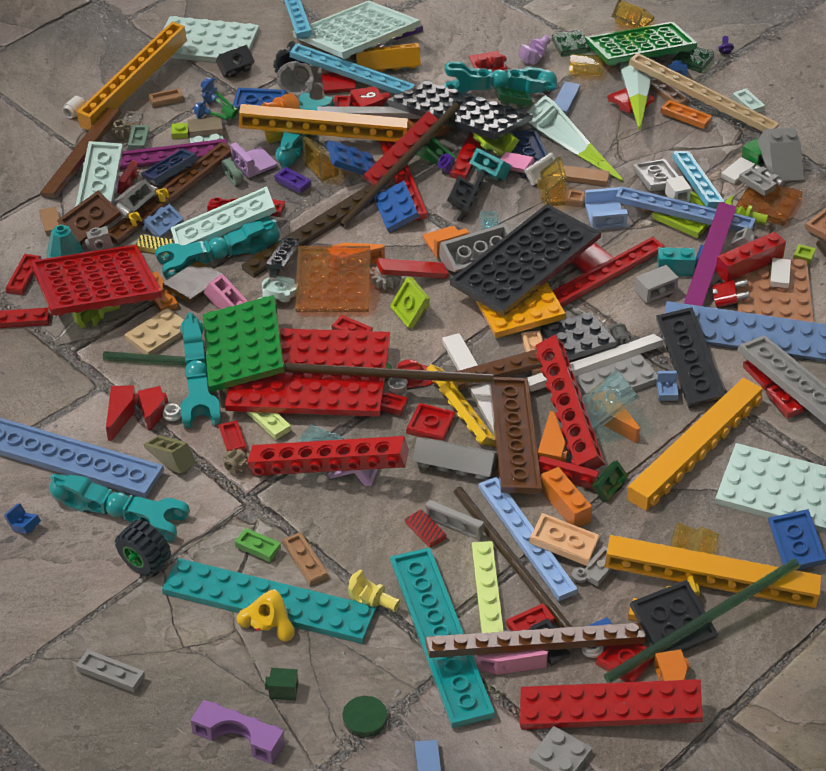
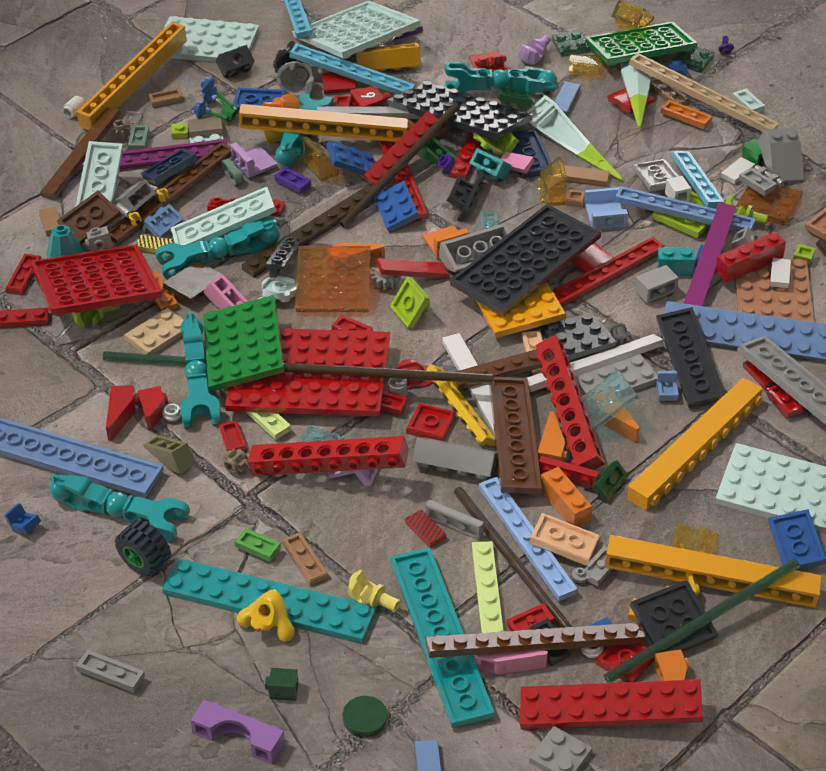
(128, 176): red plate -> none
(534, 170): white tile -> none
(727, 294): red piece -> none

